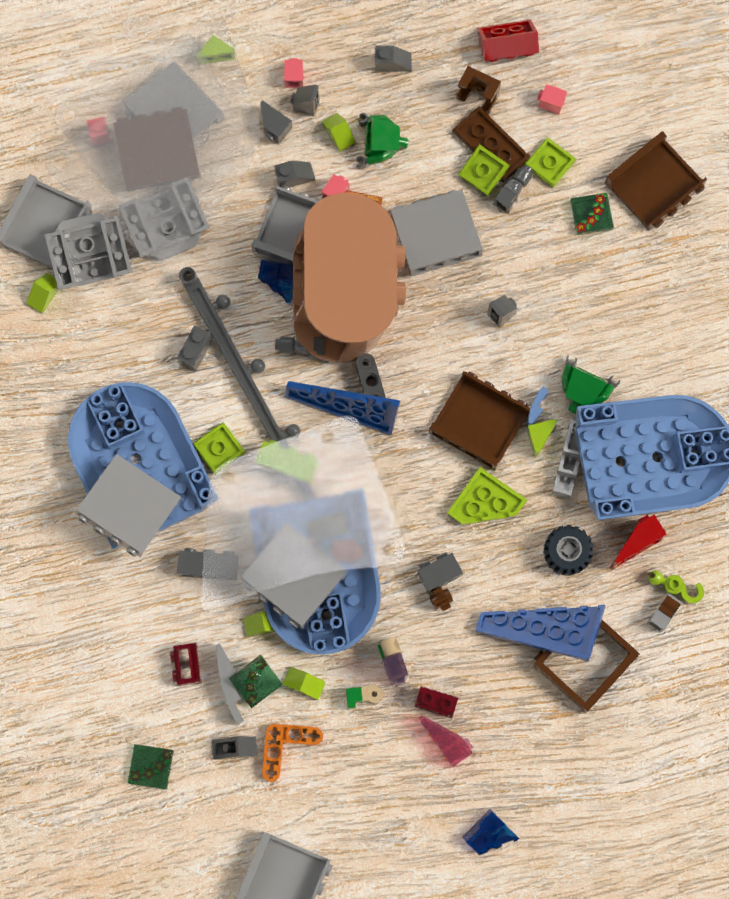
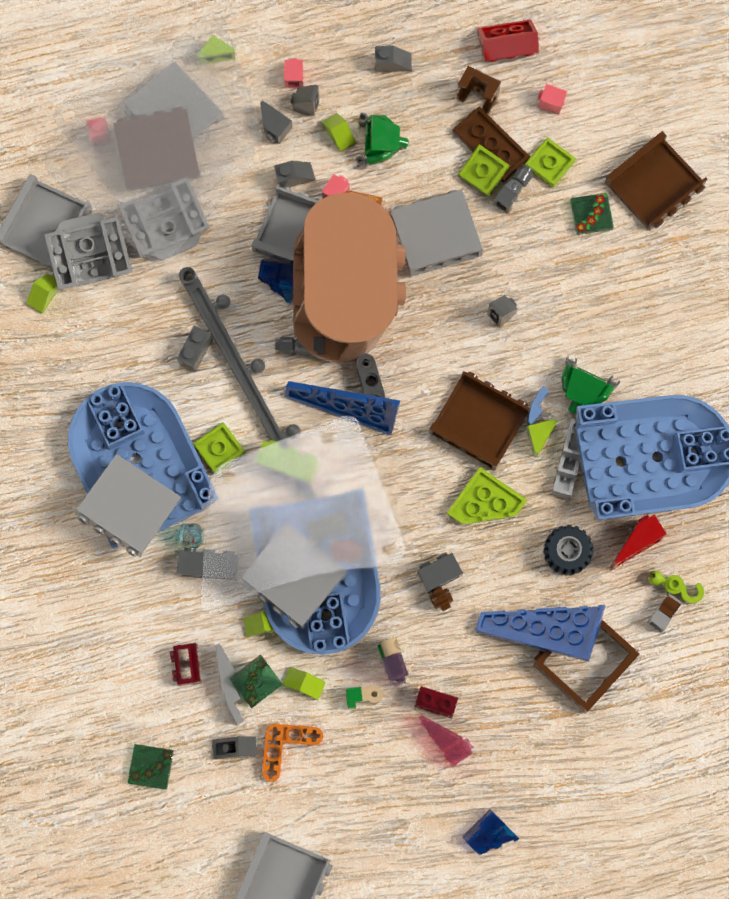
(190, 536): none -> clear light blue head

